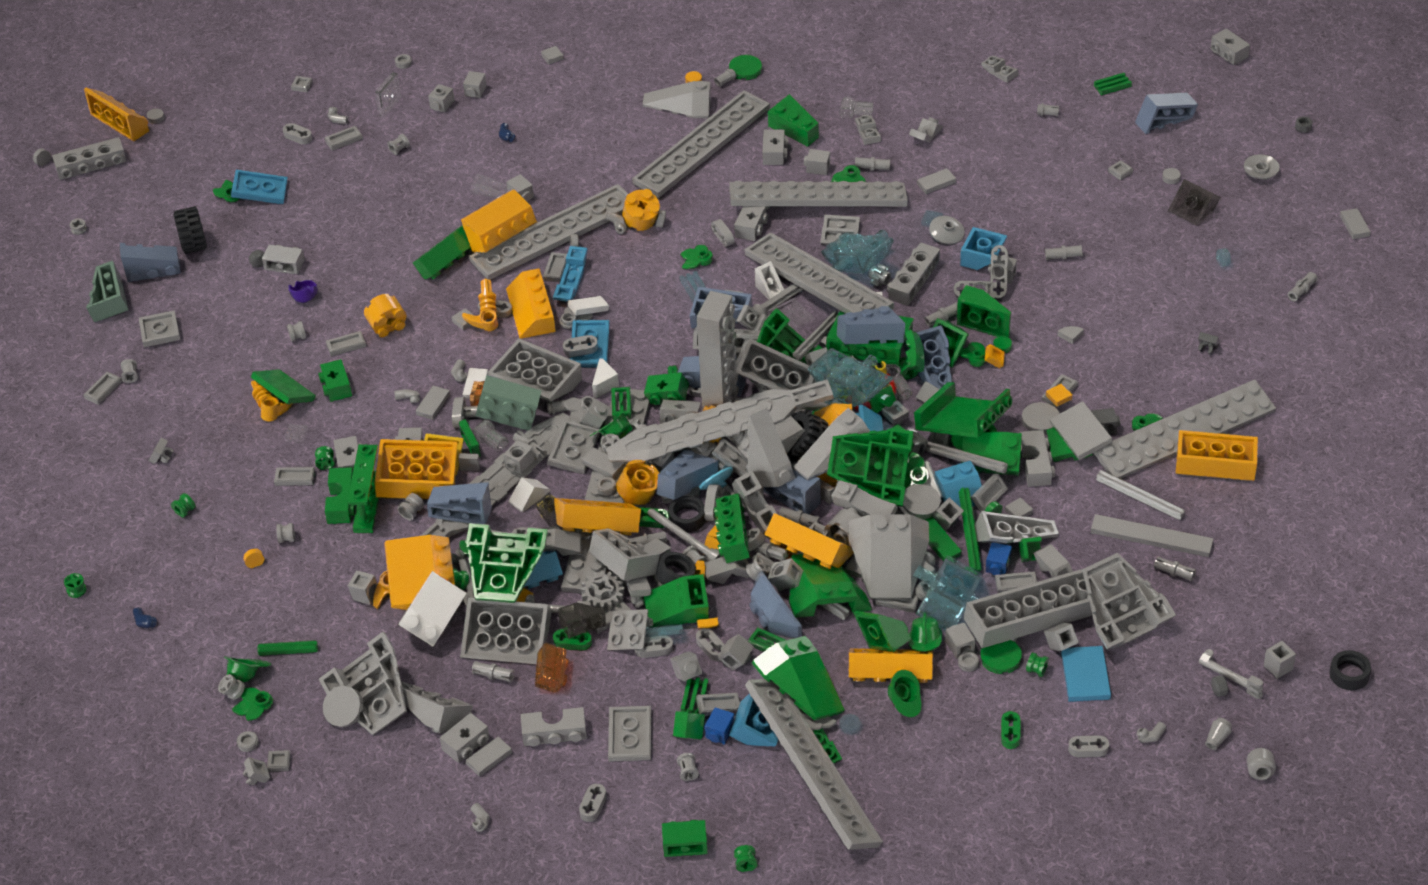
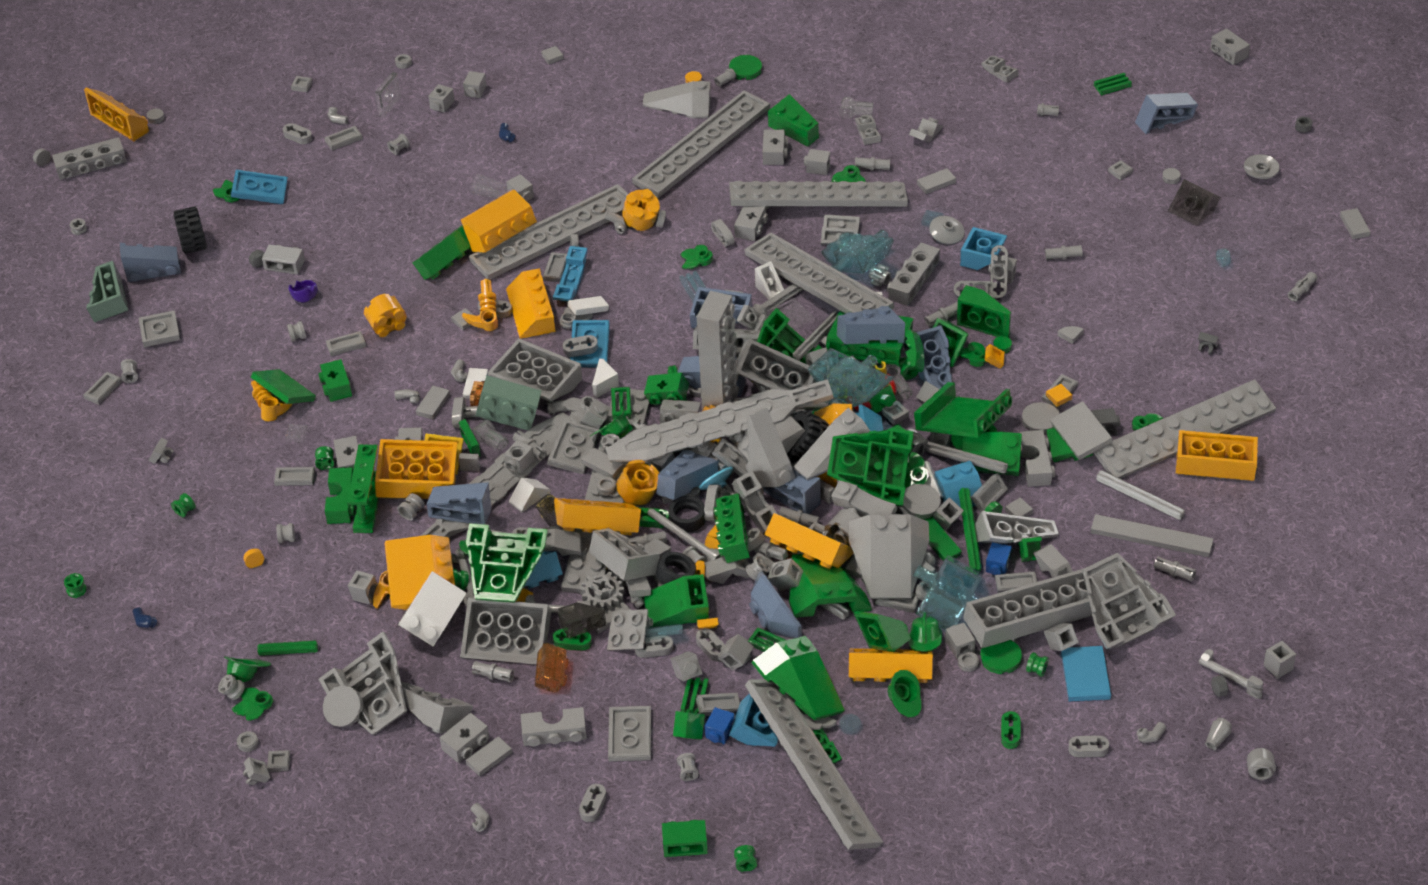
(1347, 682): black tyre -> none

